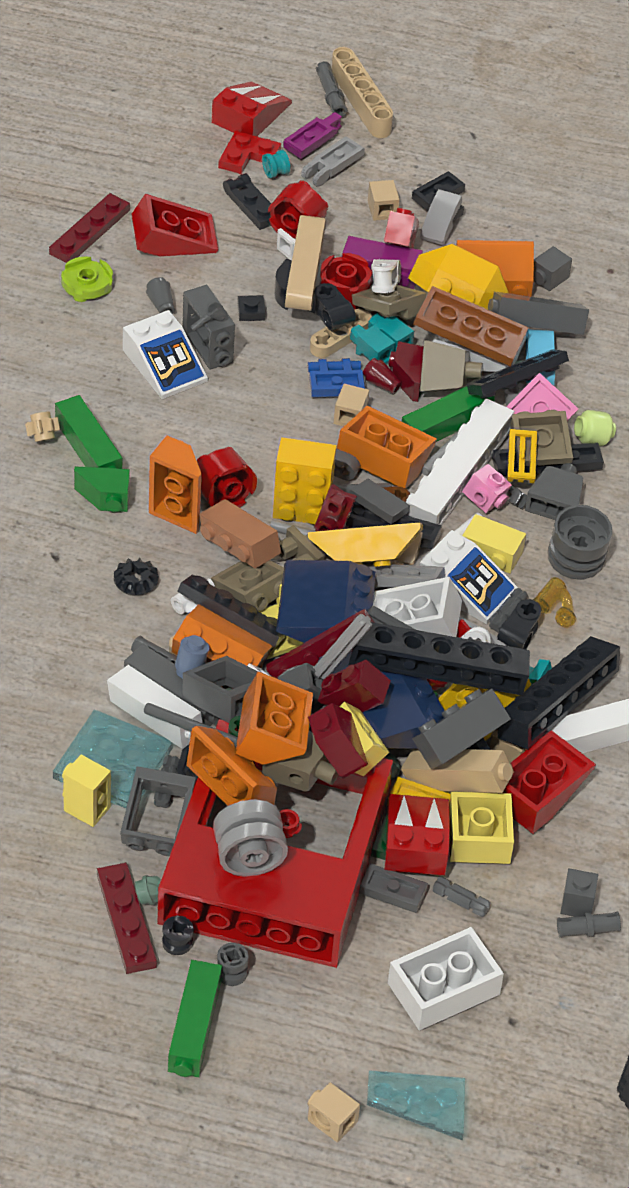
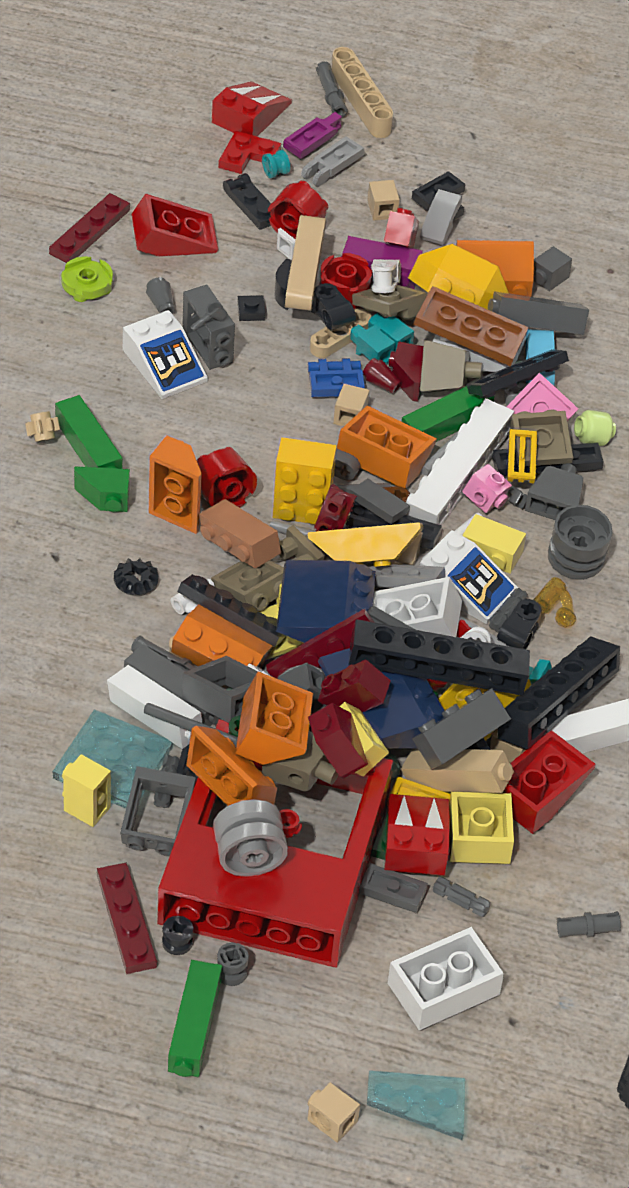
(148, 889): sand green plate -> none
(191, 654): sand blue brick -> none
(343, 646): light grey axle -> none
(579, 892): dark grey brick -> none

